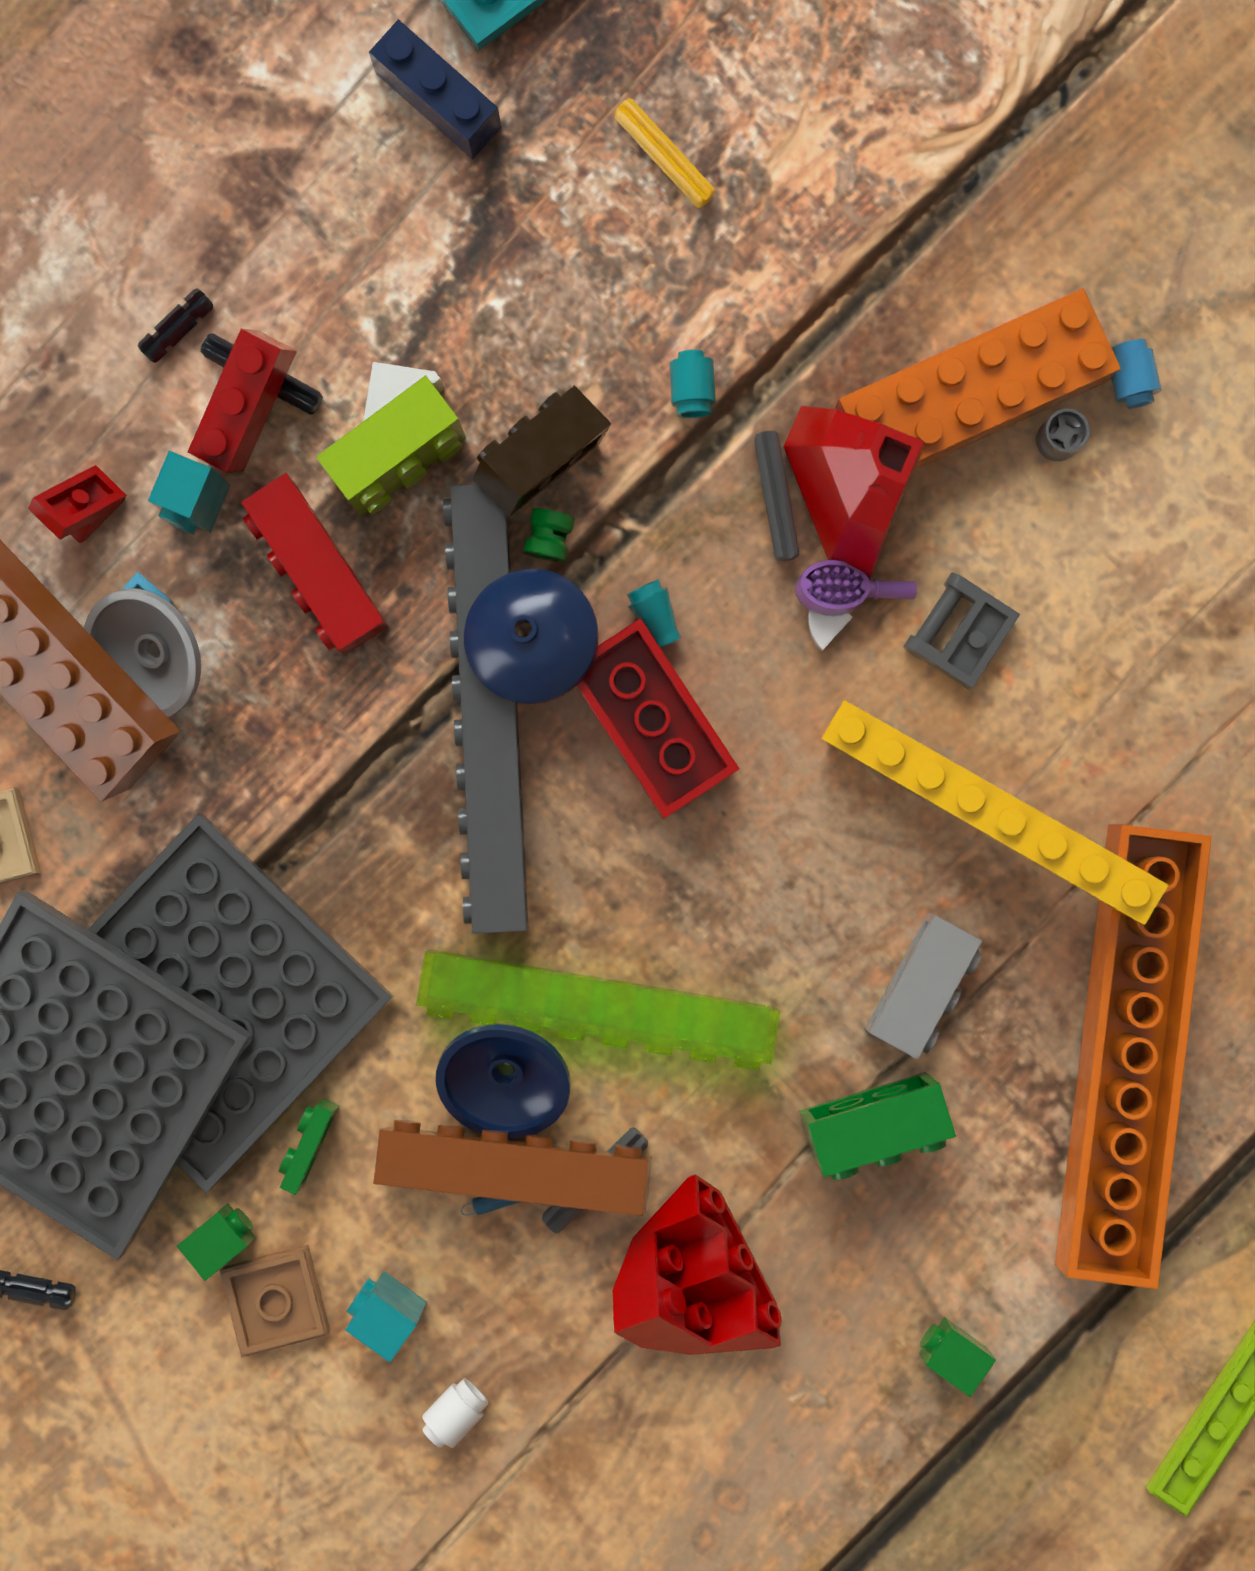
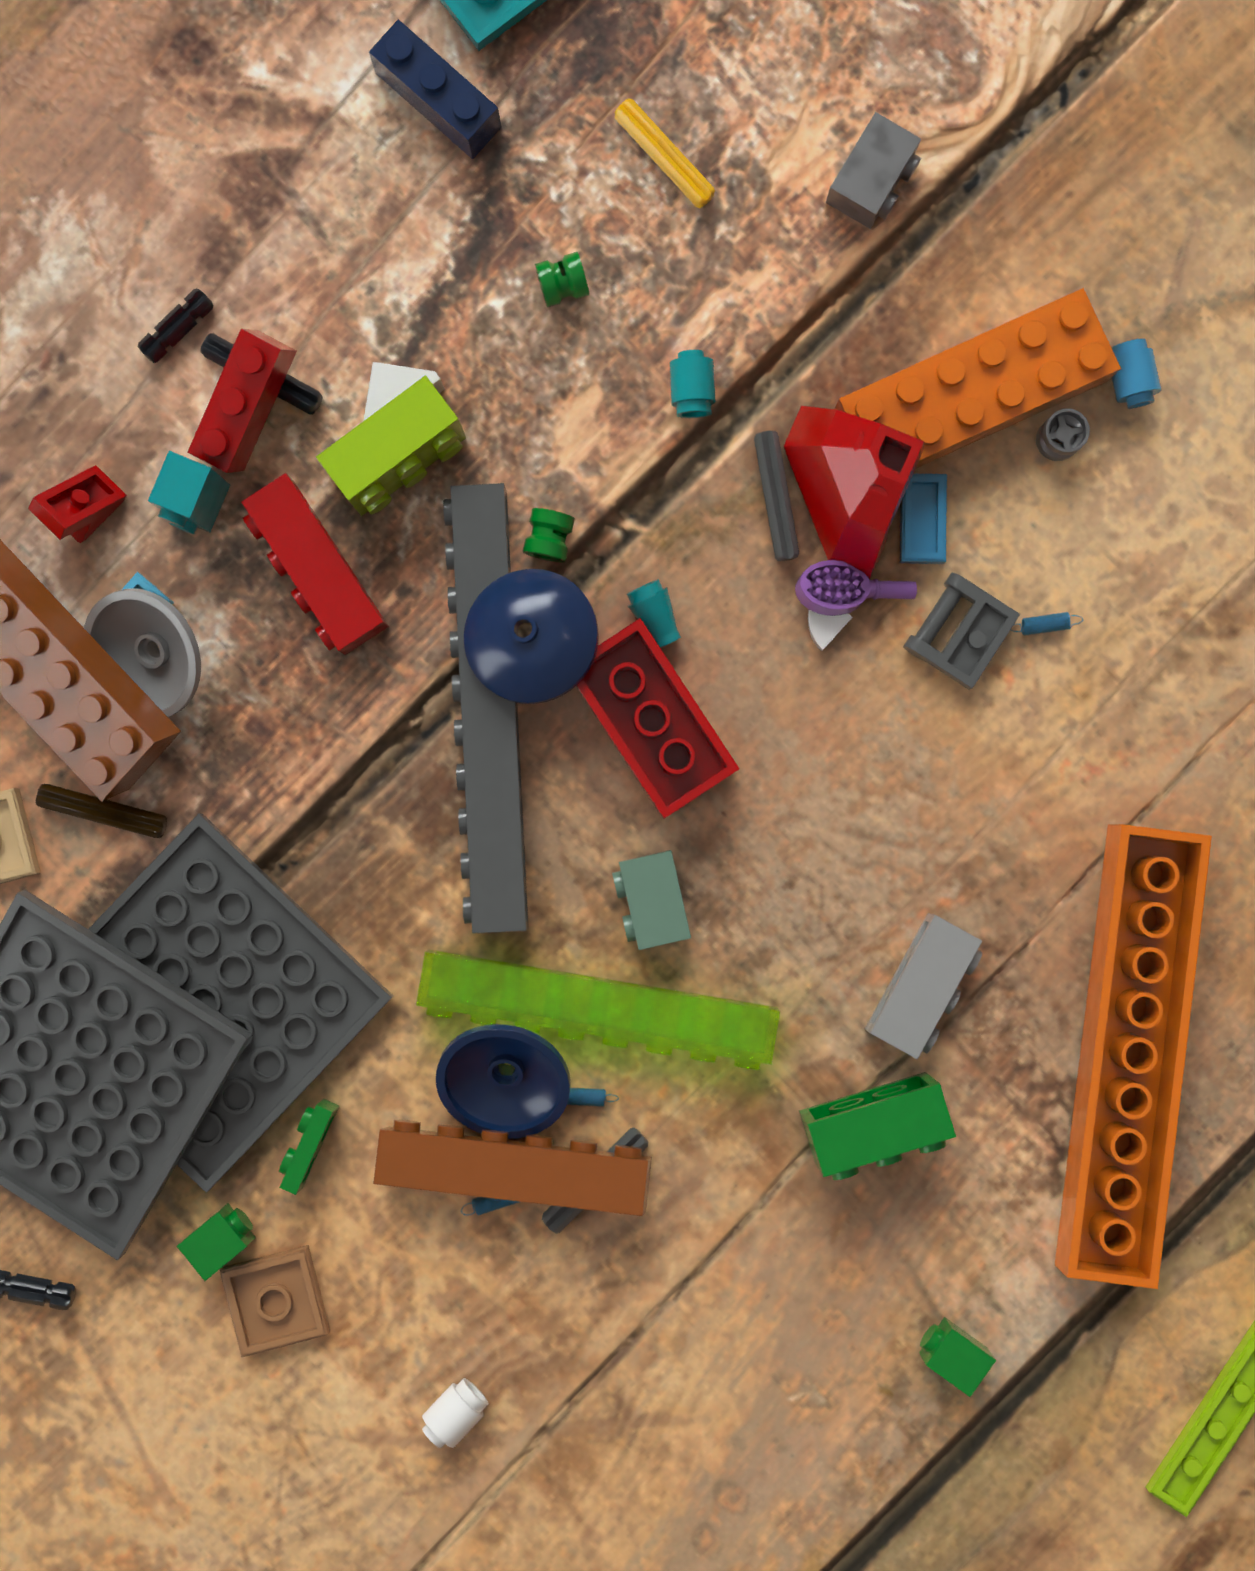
(103, 812): none -> dark brown axle
(384, 1315): teal brick -> none
(540, 449): dark brown brick -> none
(562, 279): none -> green wheel
(588, 1097): none -> dark azure piece
(653, 900): none -> sand green brick
(694, 1281): red brick -> none
(873, 170): none -> flat silver brick
(924, 520): none -> dark azure tile
(995, 813): yellow brick -> none
(1046, 623): none -> dark azure piece

